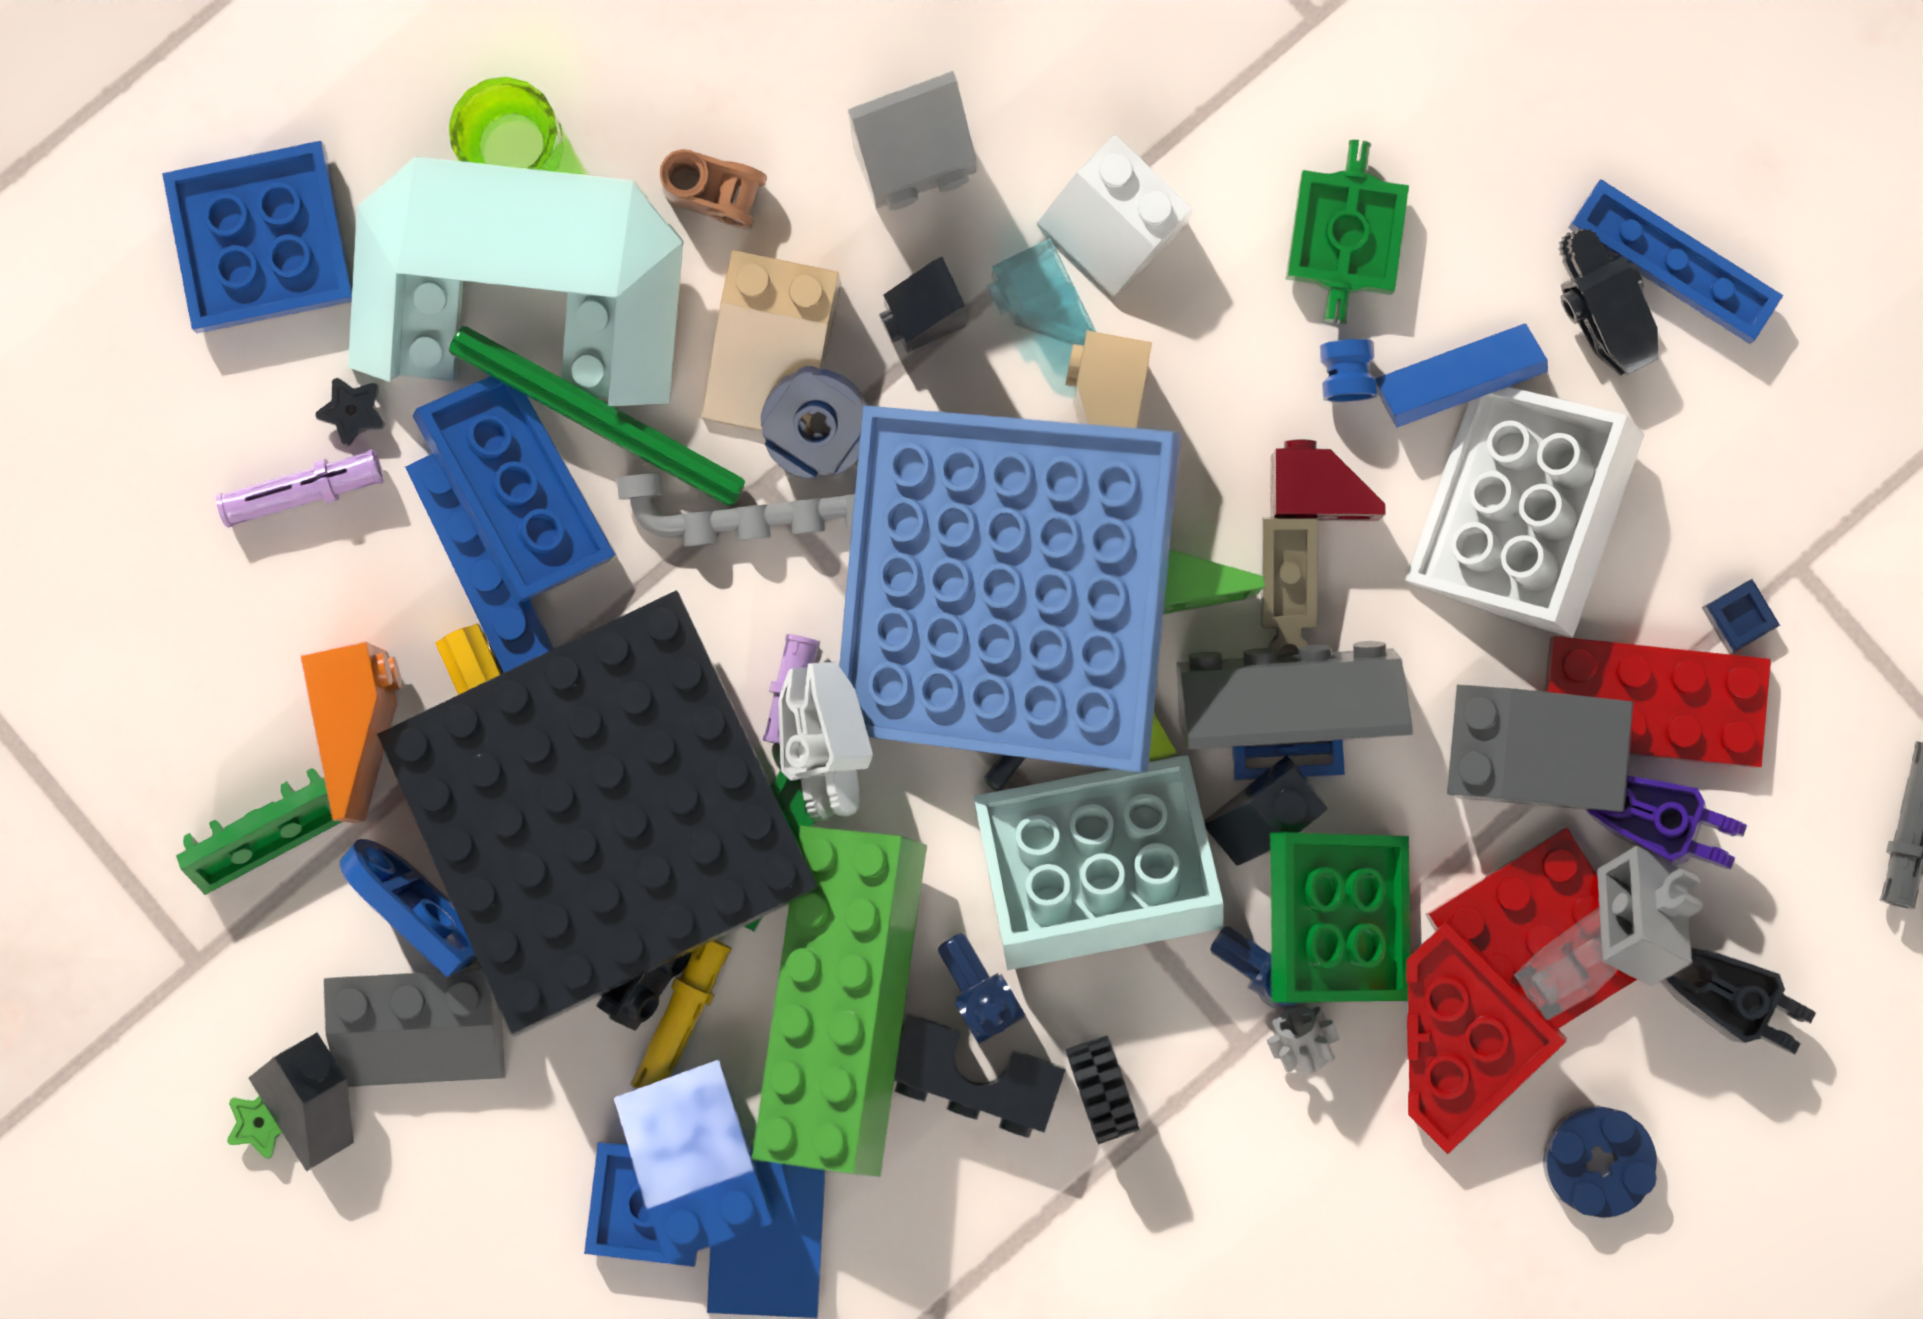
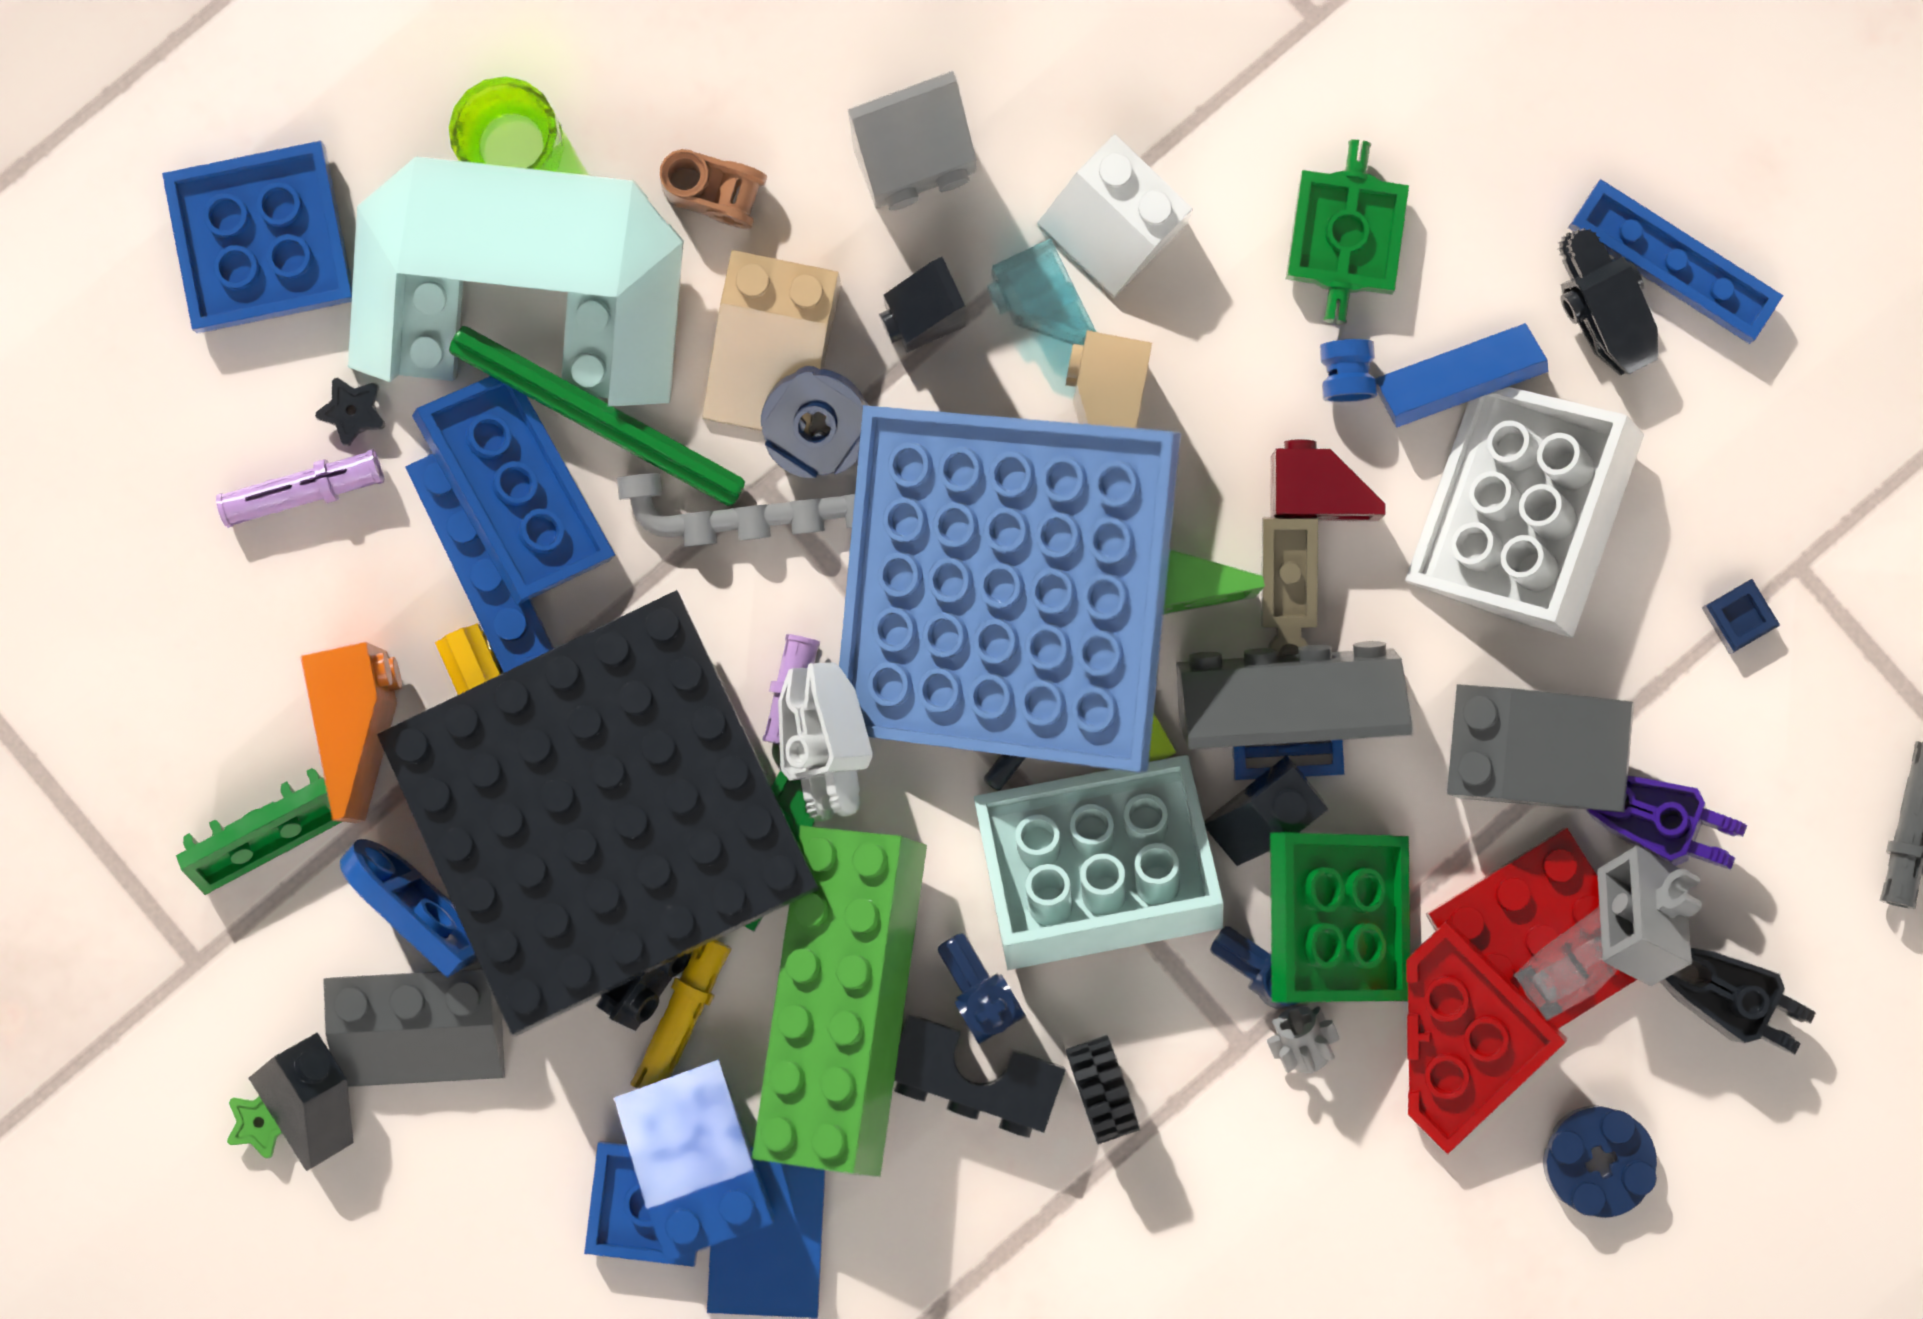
(1683, 700): red plate -> none

